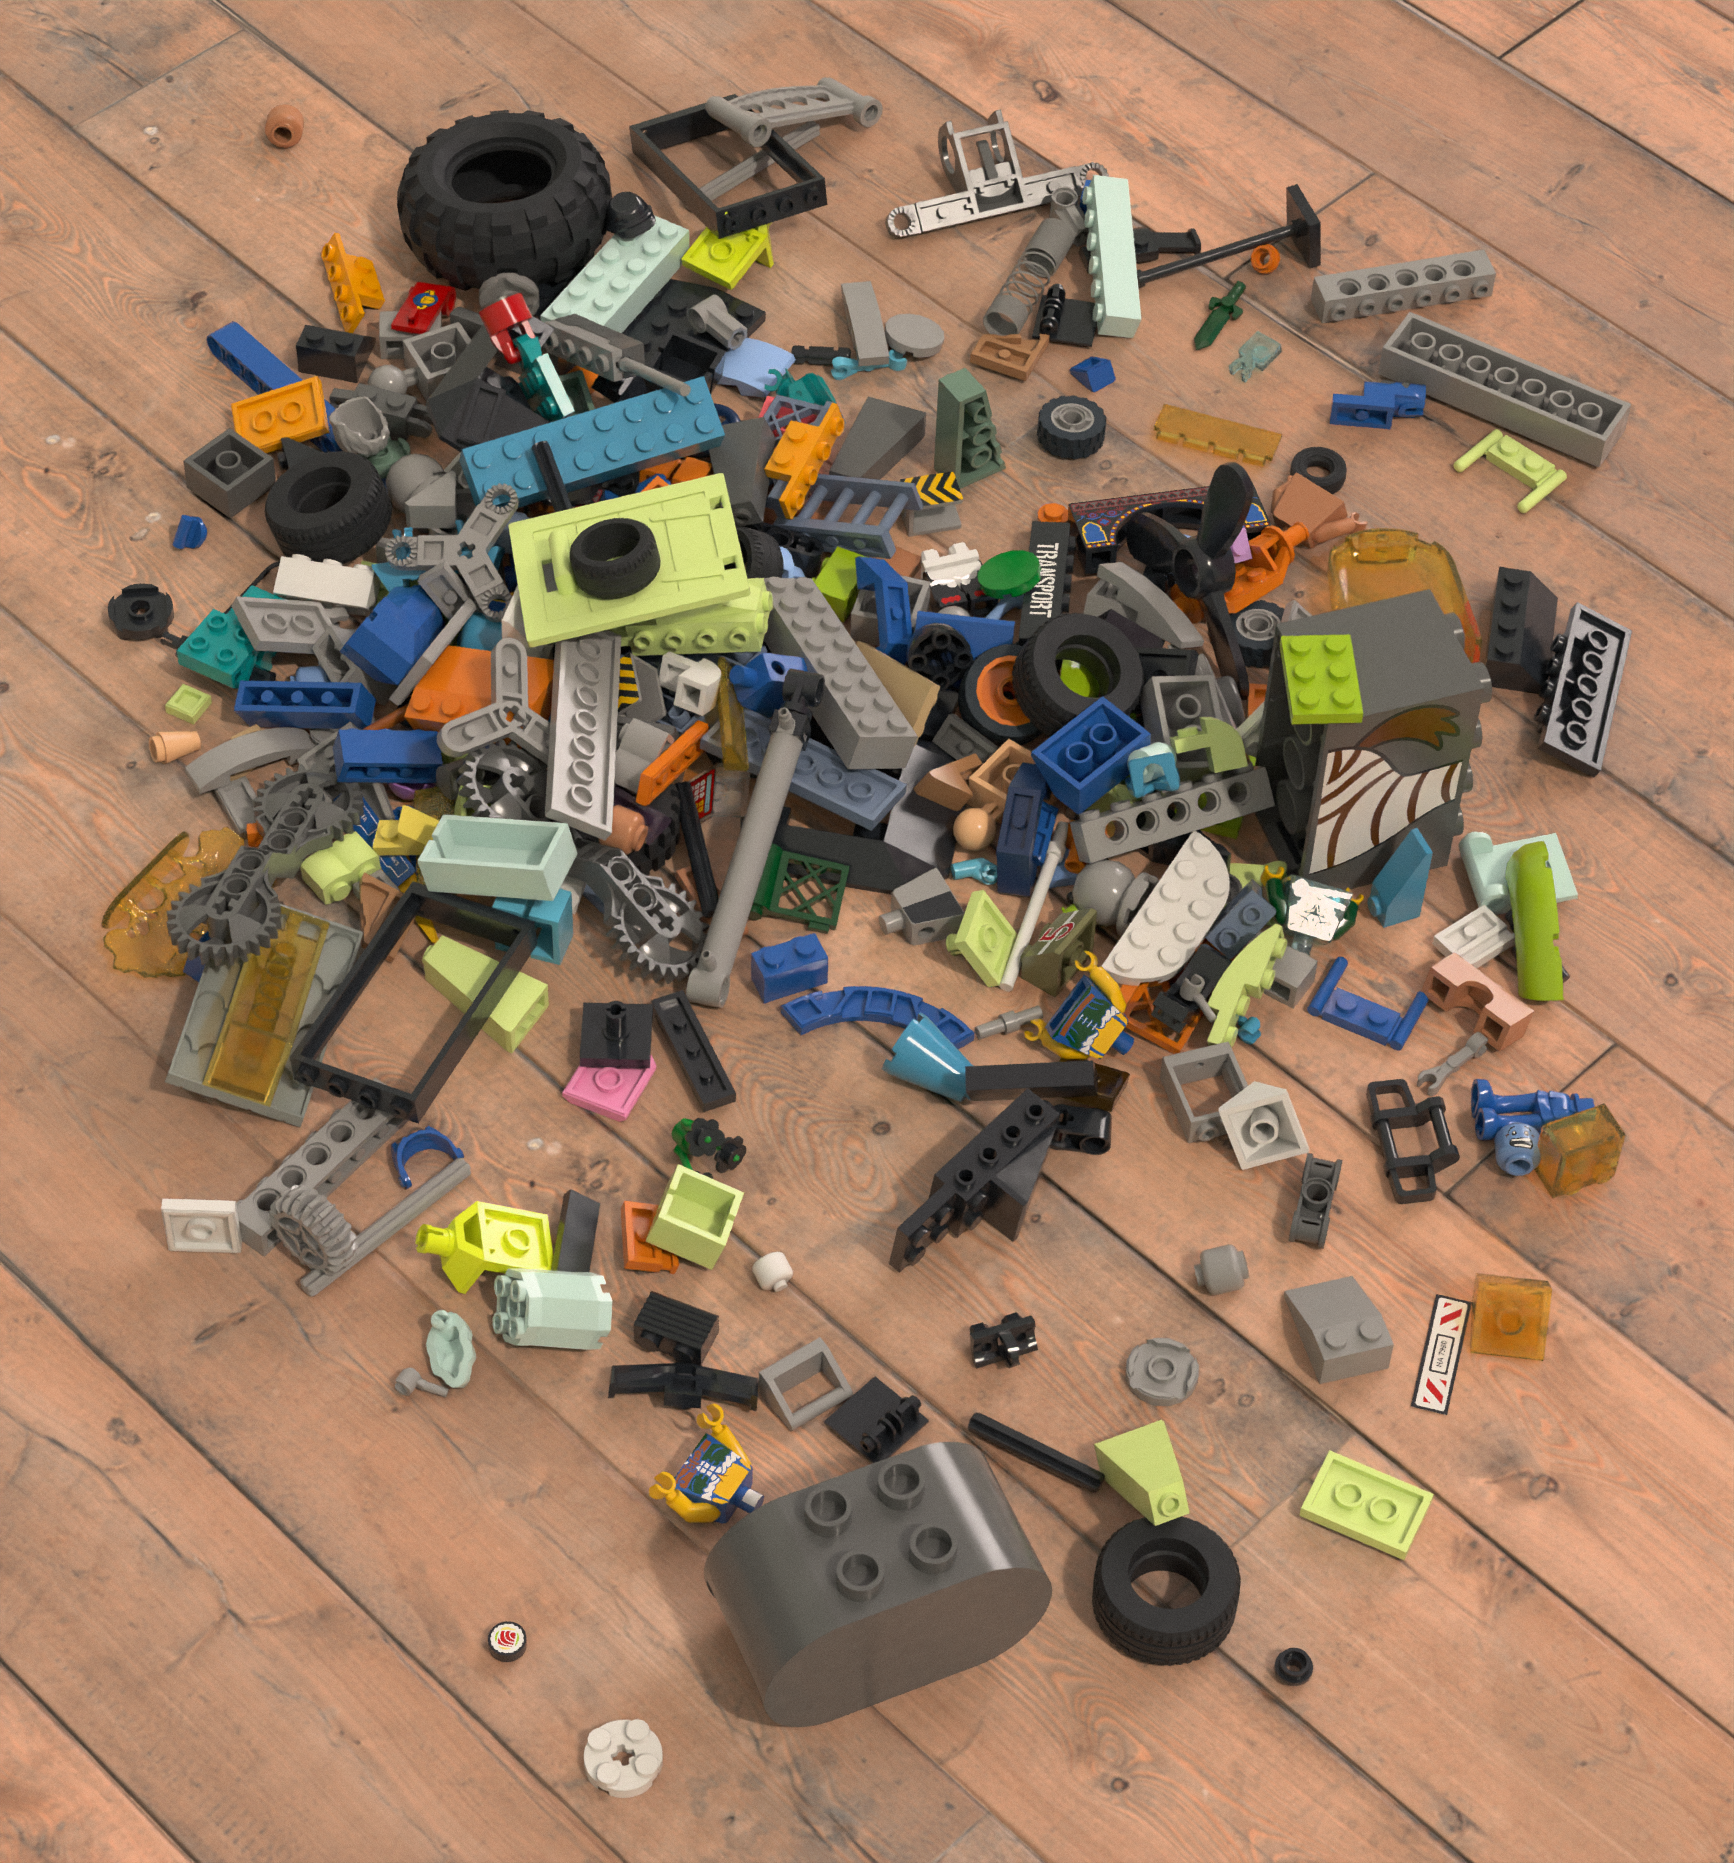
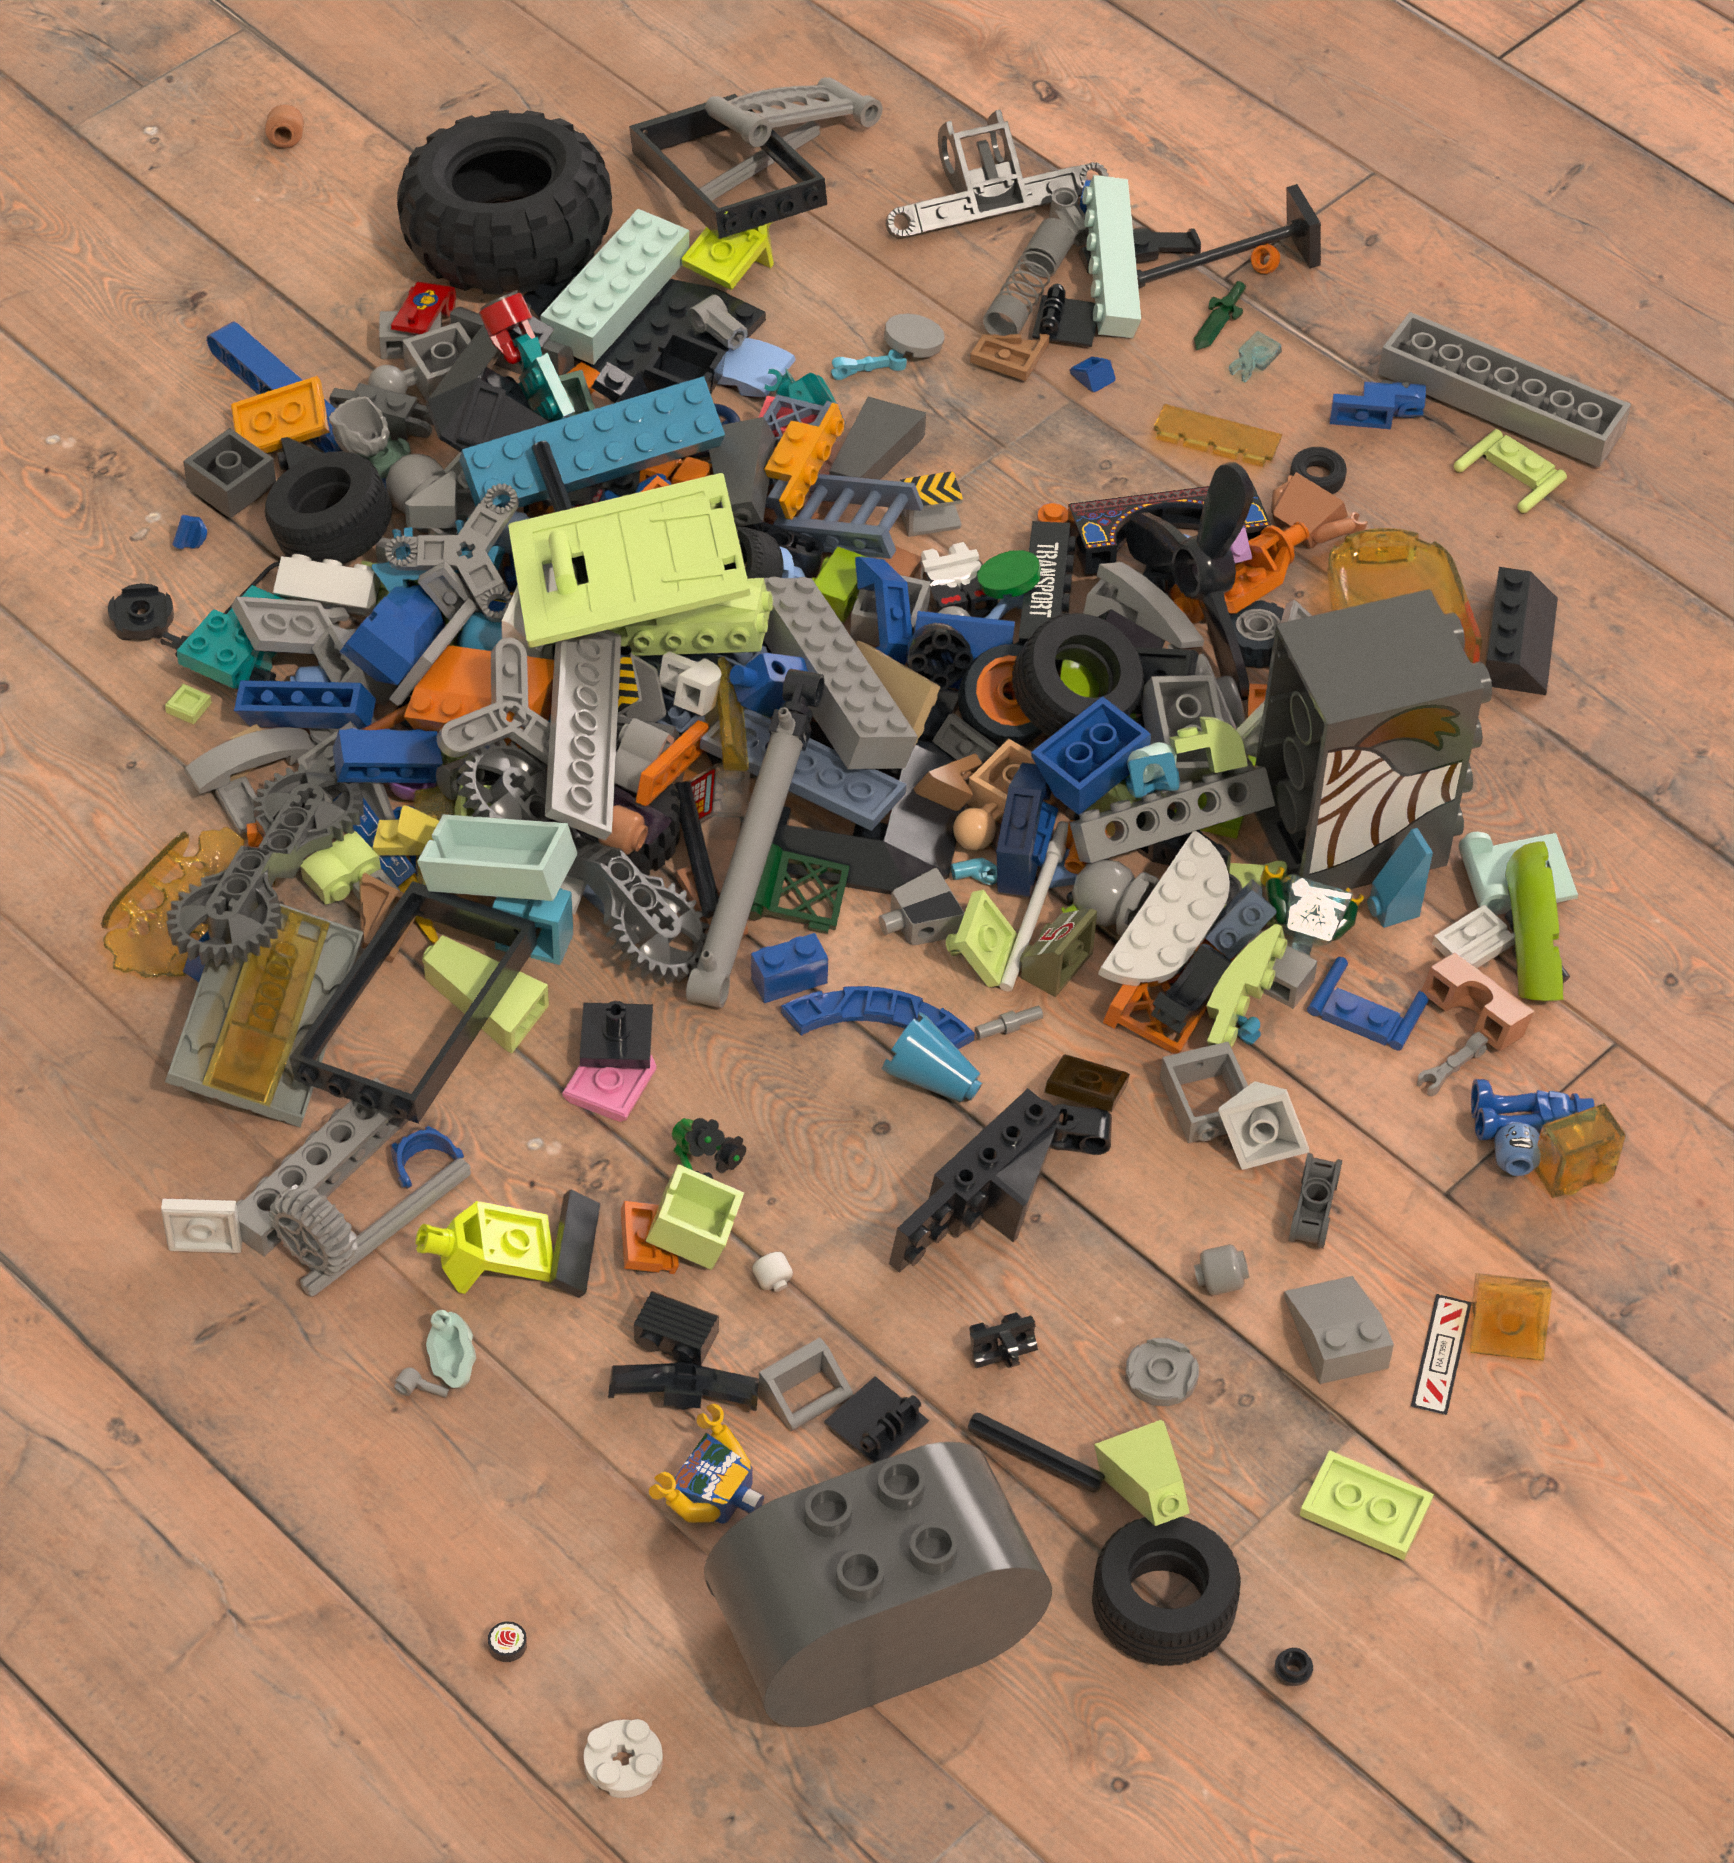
(173, 745): light nougat cone -> none
(333, 353): black slope -> none
(352, 282): light orange bracket -> none
(508, 283): light grey tile -> none
(552, 1308): light aqua brick -> none
(605, 352): piece -> none
(618, 576): black tyre -> none
(629, 215): black hat -> none
(693, 1051): black plate -> none
(818, 354): black axle -> none
(865, 323): light grey slope -> none
(965, 430): sand green wedge -> none
(1043, 1079): black piece -> none
(1071, 427): black wheel -> none
(1087, 1019): torso -> none
(1192, 990): light grey hand -> none
(1321, 679): lime plate -> none
(1403, 286): light grey brick -> none
(1411, 1116): black bar -> none
(1582, 689): black plate -> none

